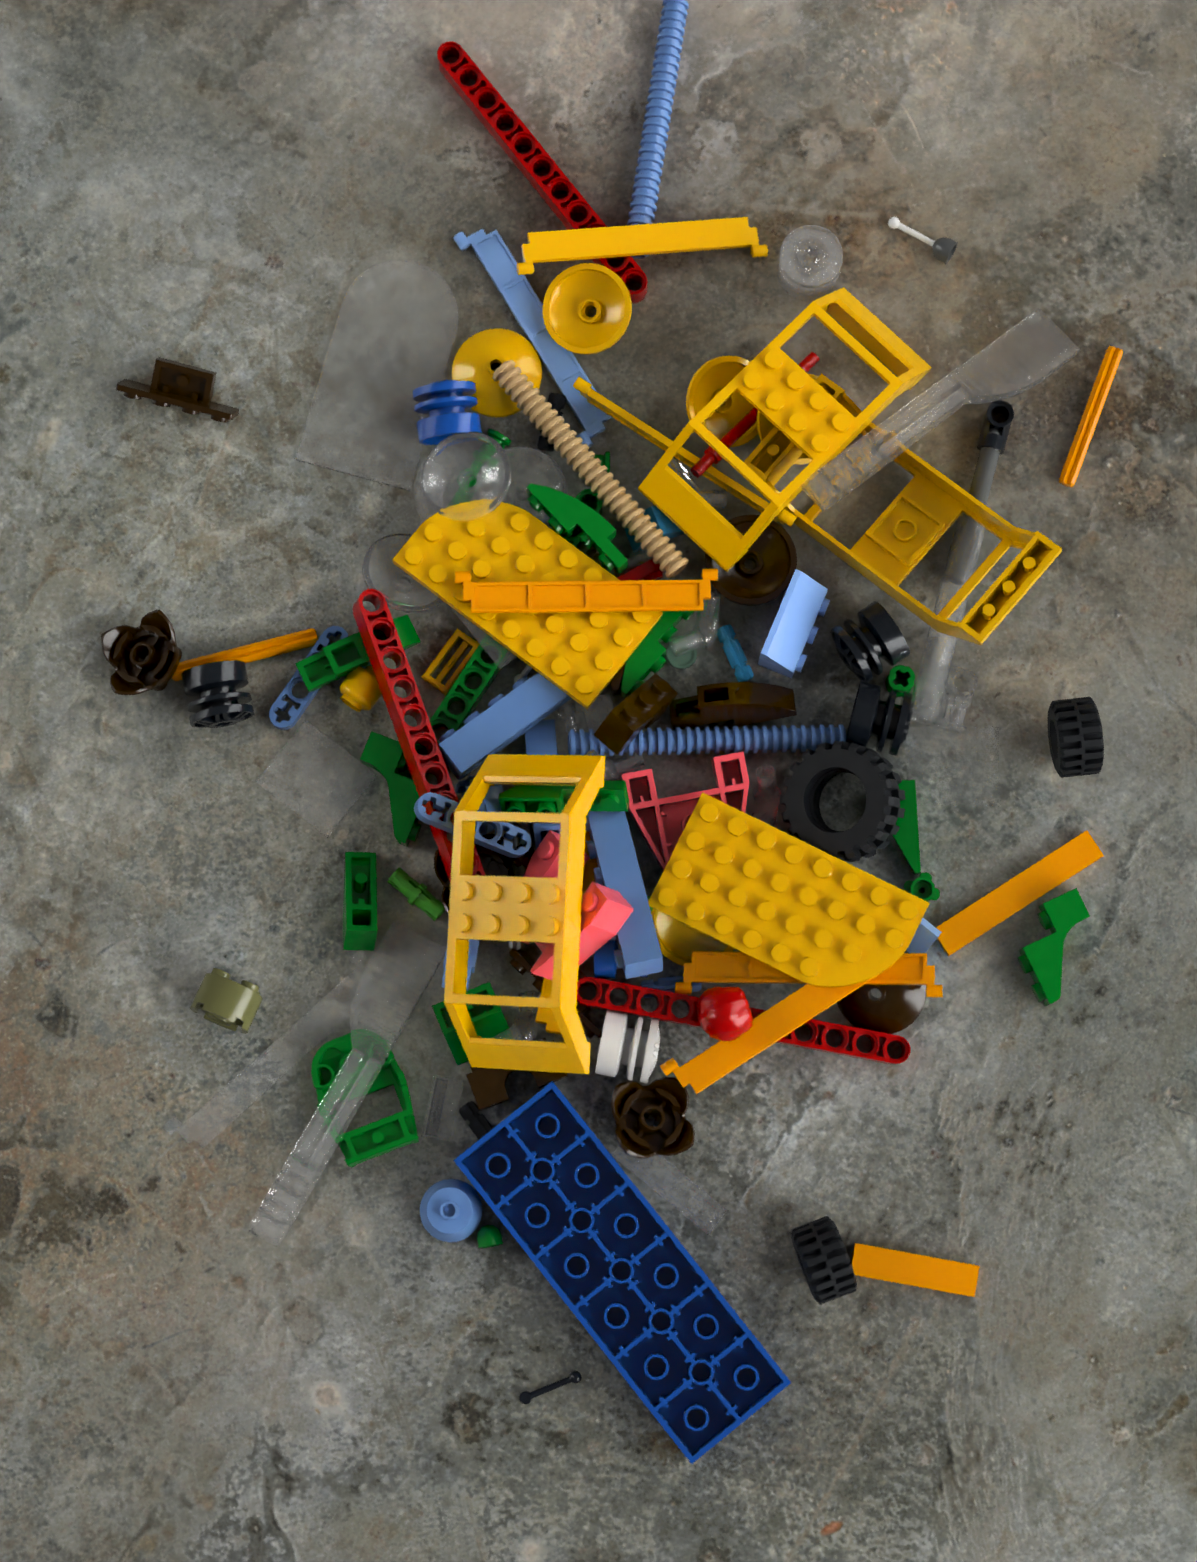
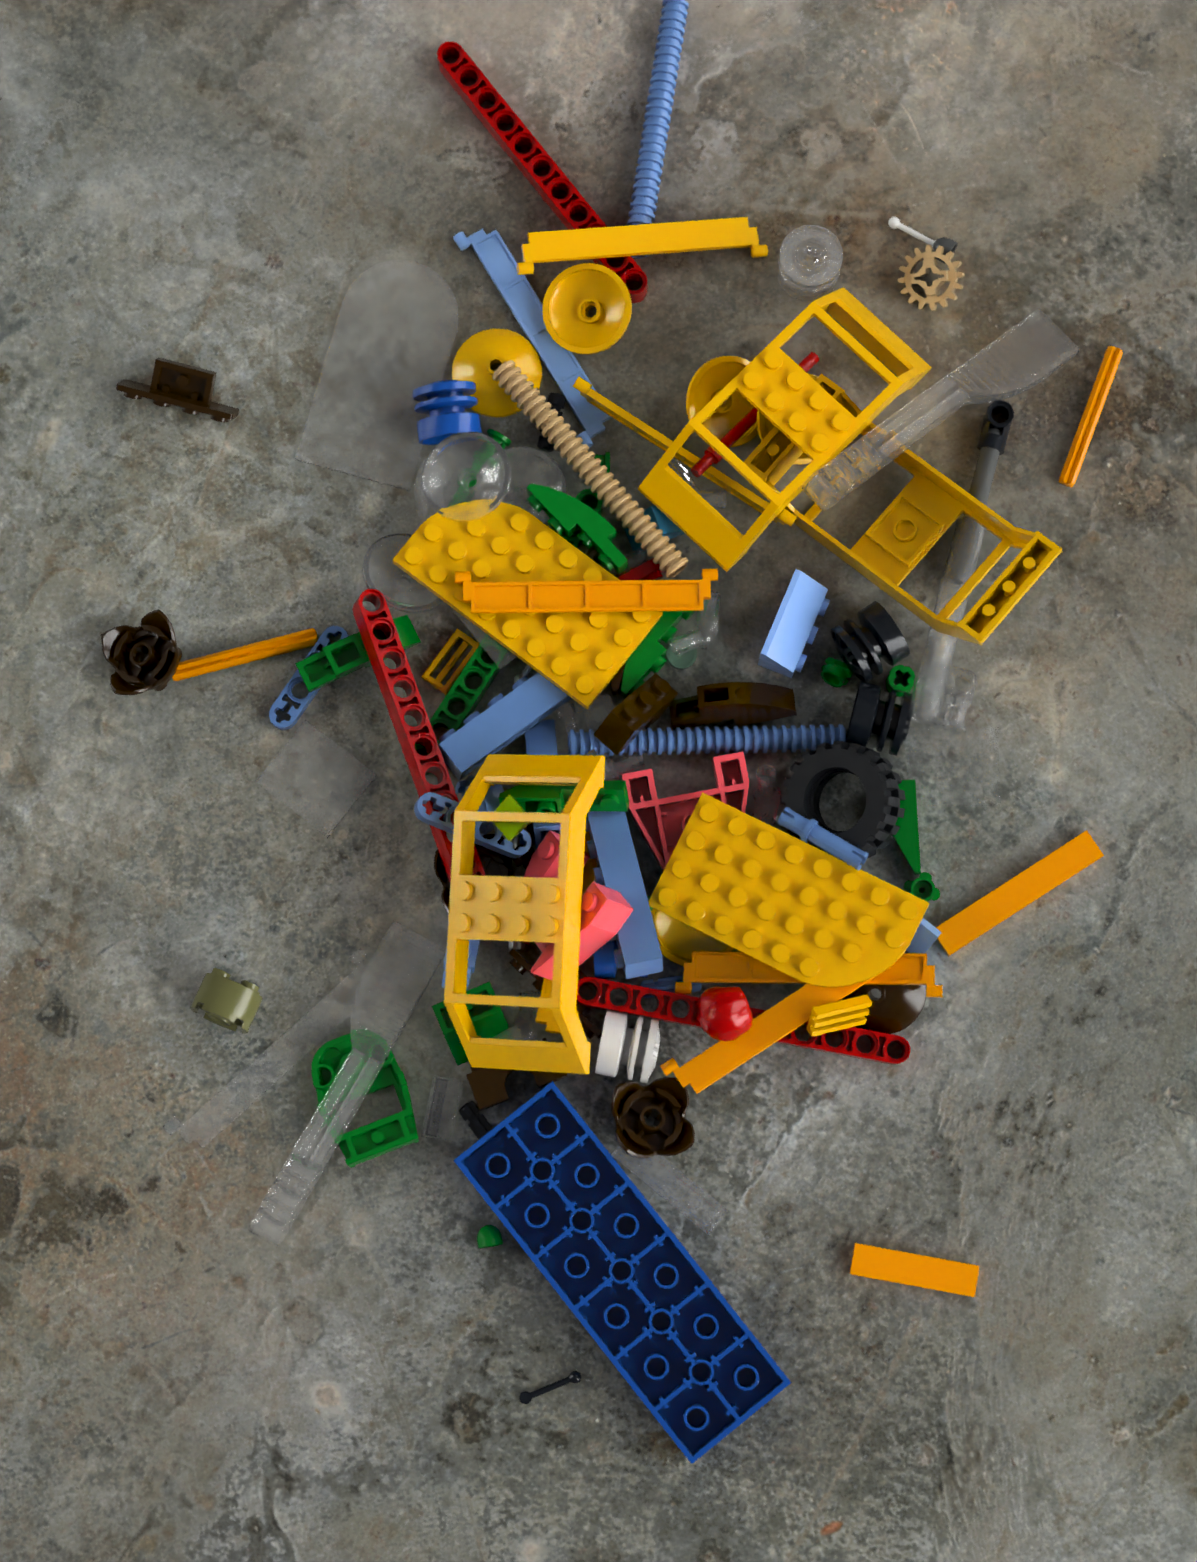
(218, 700): black wheel -> none
(360, 689): yellow head -> none
(360, 901): green slope -> none
(388, 758): green arch -> none
(416, 894): bright green pin -> none
(451, 1210): medium blue cone -> none
(510, 829): none -> lime slope
(735, 653): dark azure axle -> none
(774, 560): dark brown dish -> none
(811, 832): none -> medium blue pin
(824, 1260): black tyre -> none
(835, 672): none -> green plate
(838, 1015): none -> yellow tile
(930, 263): none -> tan gear
(1045, 956): green arch -> none
(1075, 737): black tyre -> none

